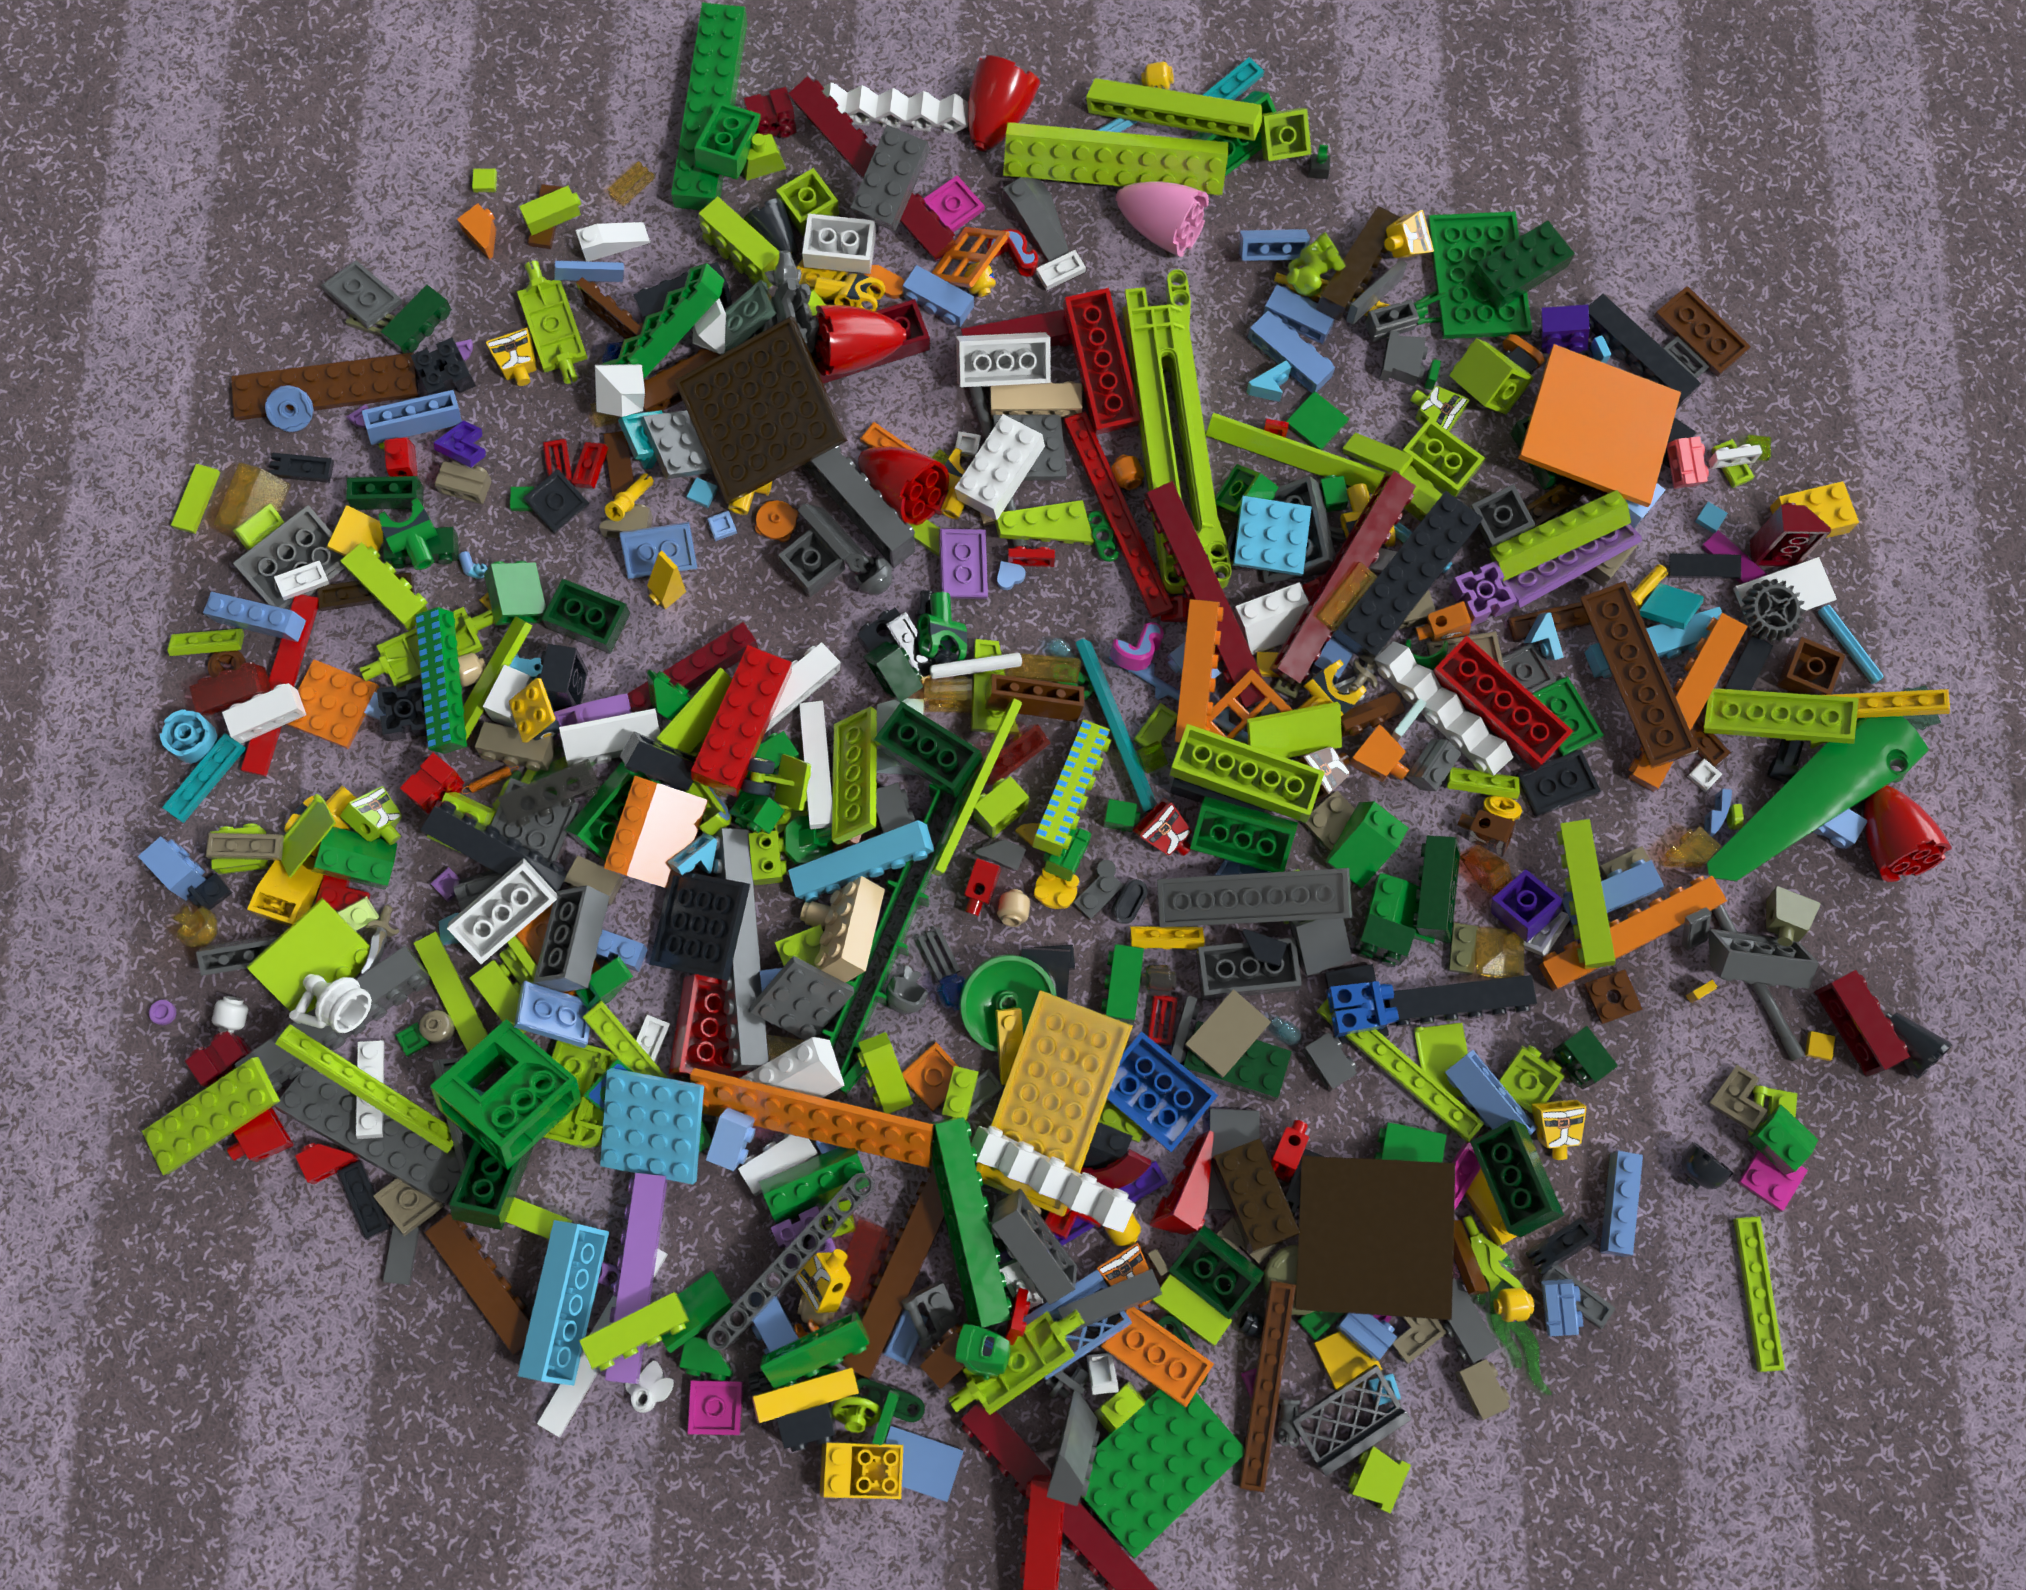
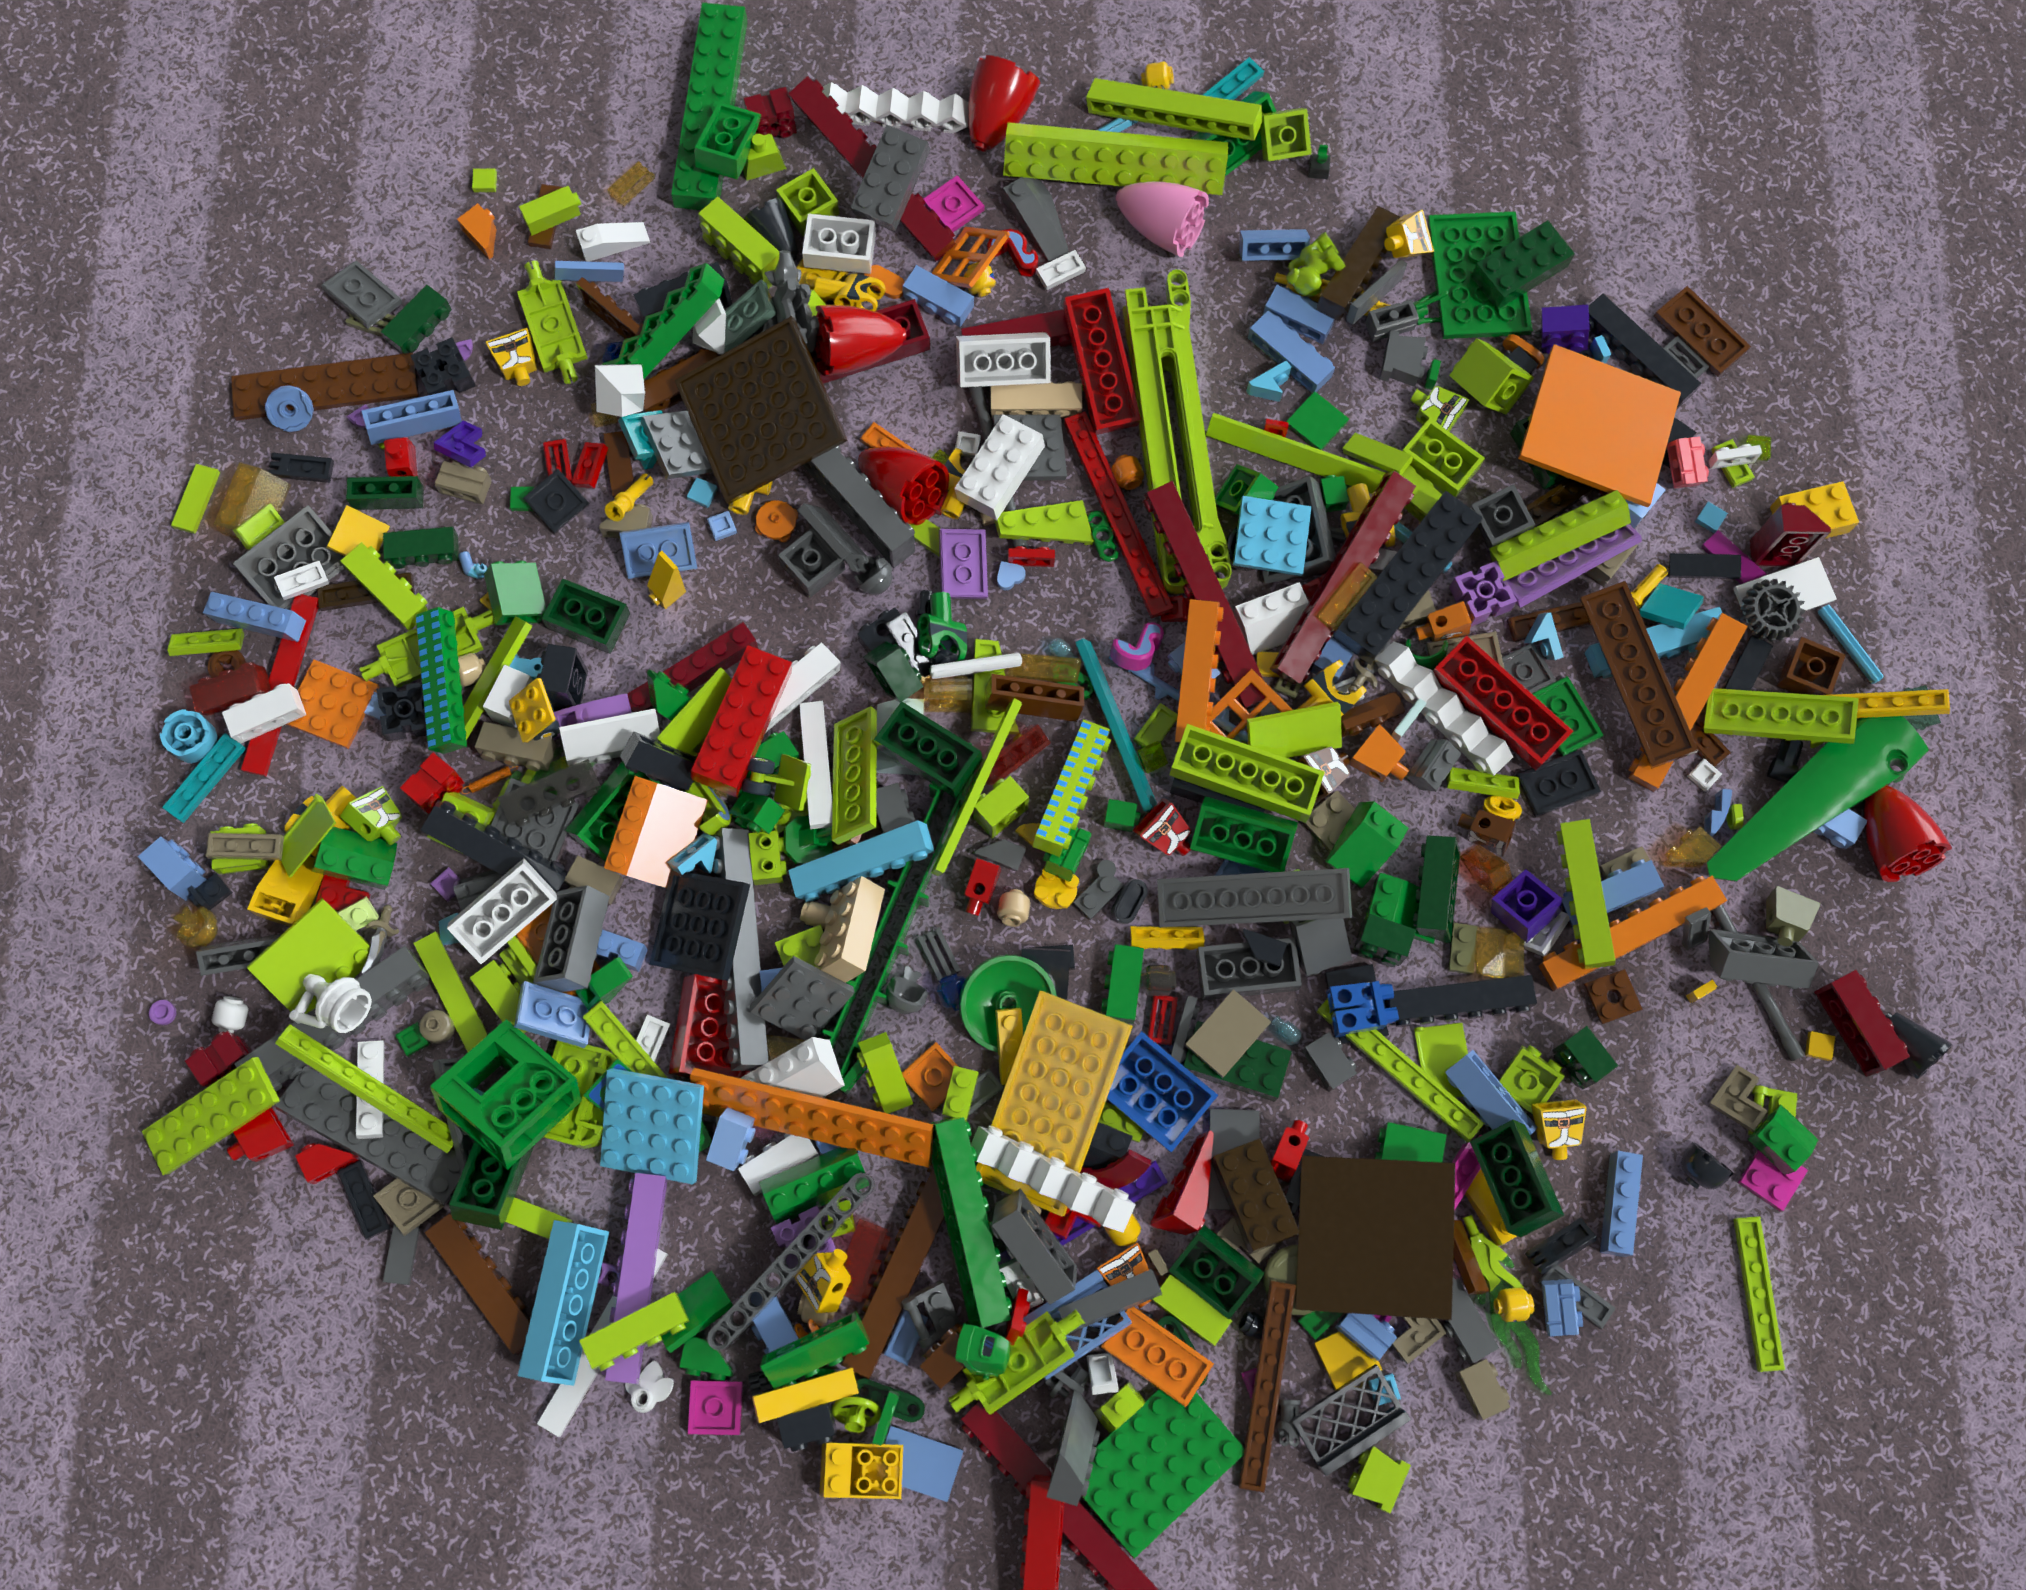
(411, 535): green connector -> none

